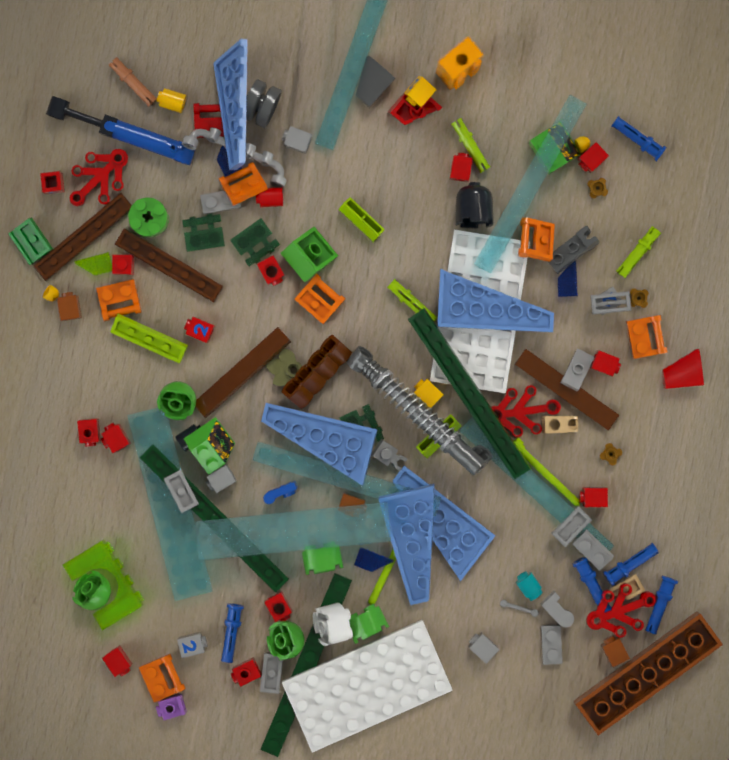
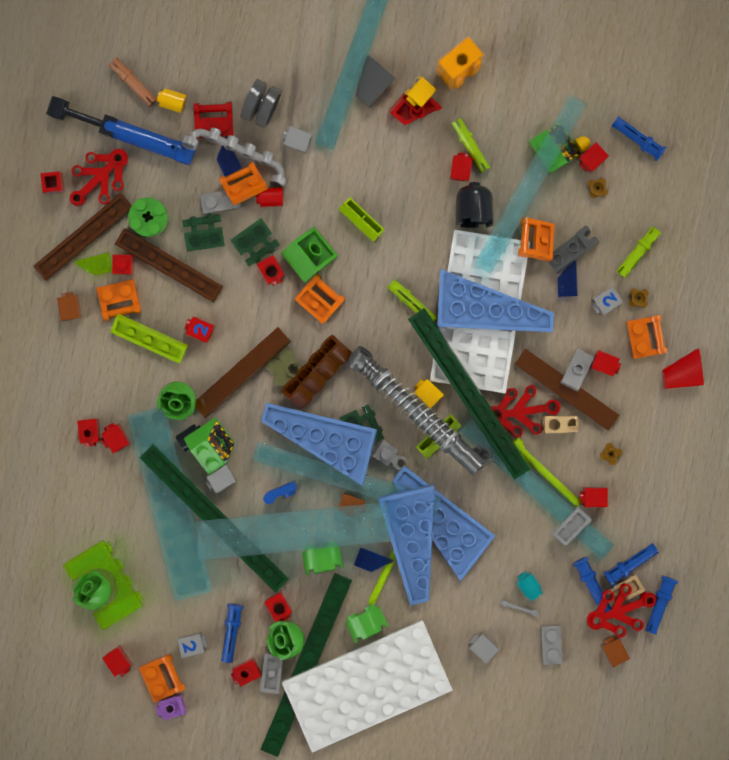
(30, 241): green plate -> none
(51, 293): yellow hinge -> none
(180, 491): light grey plate -> none
(232, 94): medium blue wing -> none
(332, 624): white brick -> none
(561, 615): light grey leg -> none
(593, 550): light grey plate -> none
(594, 303): light grey tile -> none
(648, 672): dark orange brick -> none

